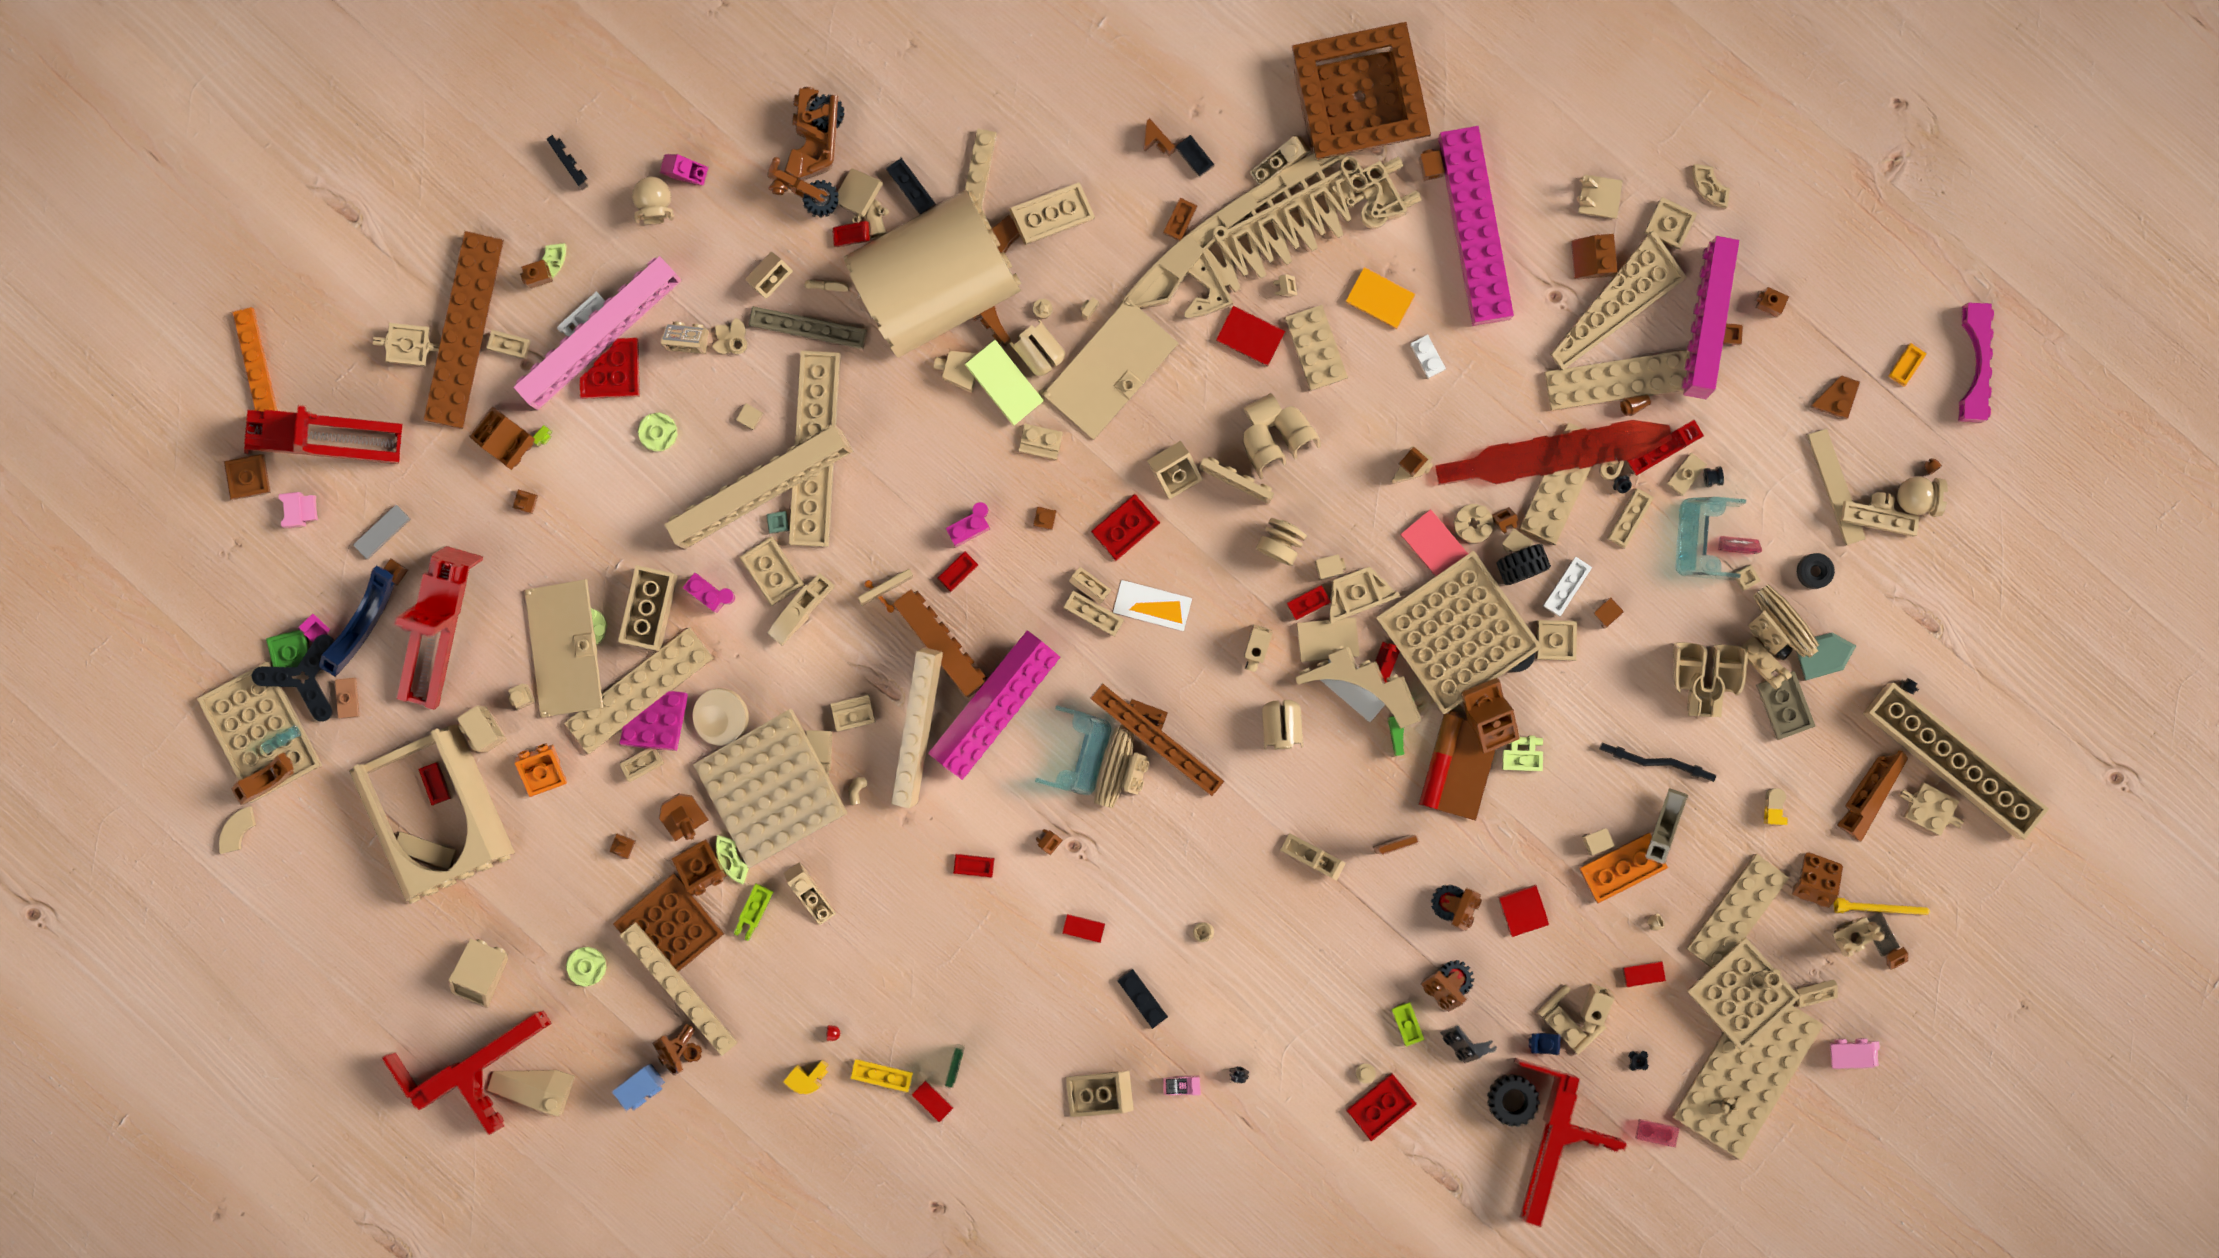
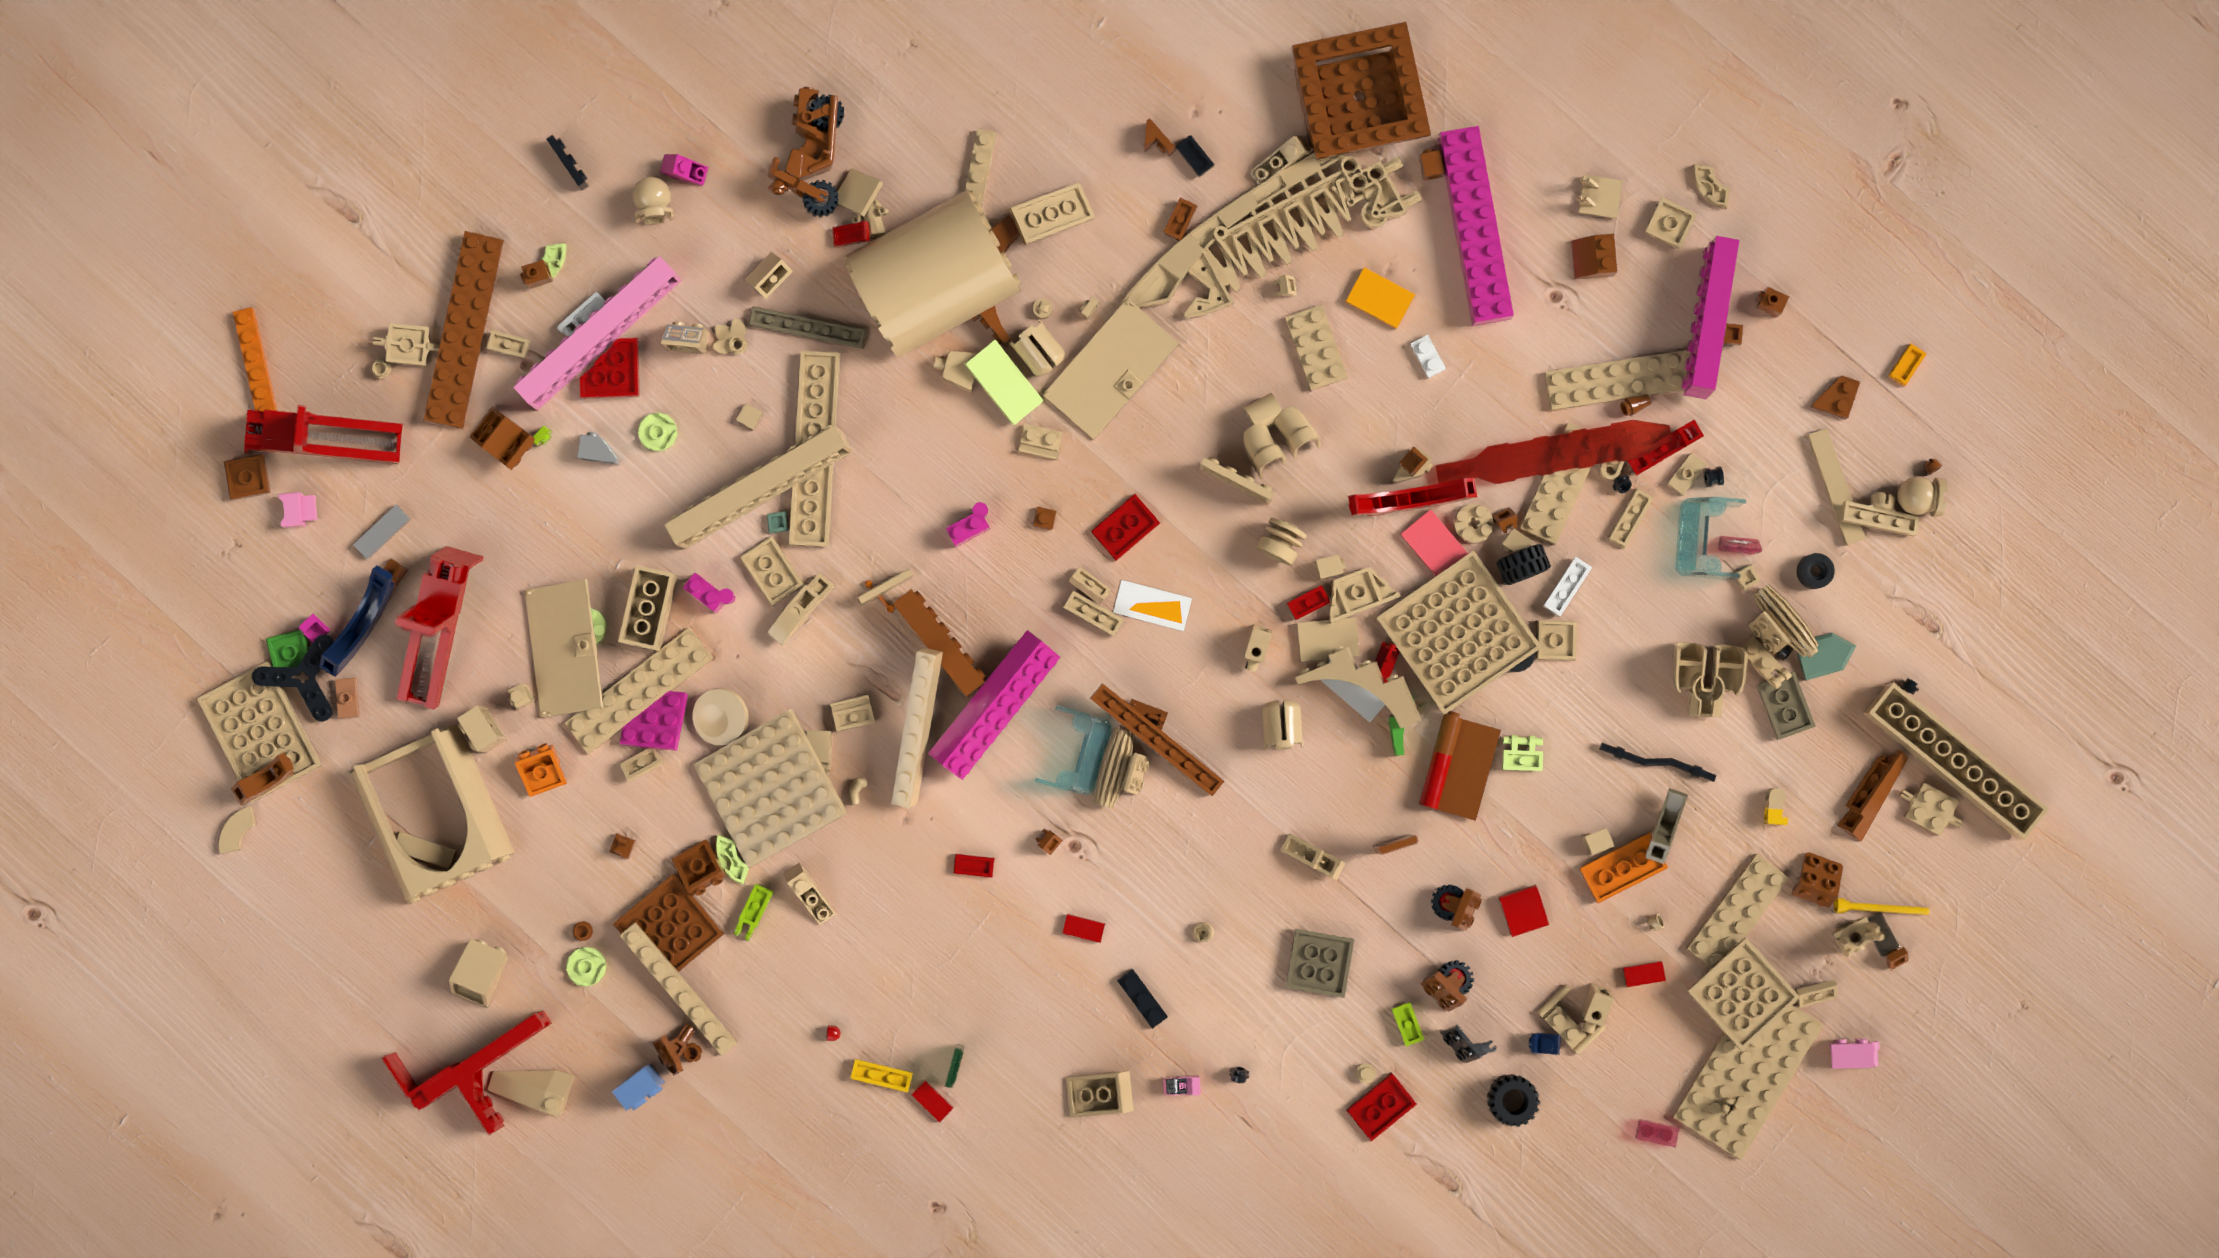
(280, 739): clear light blue axle -> none
(381, 369): none -> tan plate
(434, 783): red tile -> none
(525, 501): dark orange tile -> none
(582, 931): none -> dark orange plate
(596, 450): none -> light grey slope
(681, 816): dark orange piece -> none
(806, 1083): yellow brick -> none
(828, 285): tan piece -> none
(910, 186): black plate -> none
(958, 571): red tile -> none
(1175, 470): tan slope -> none
(1250, 336): red tile -> none
(1320, 963): none -> dark tan plate
(1413, 498): none -> red arch
(1490, 715): dark orange bracket -> none
(1555, 1135): red piece -> none
(1608, 612): dark orange panel -> none
(1637, 284): tan wing -> none
(1643, 1064): black plate -> none
(1775, 974): tan plate -> none
(1977, 323): dark pink arch -> none

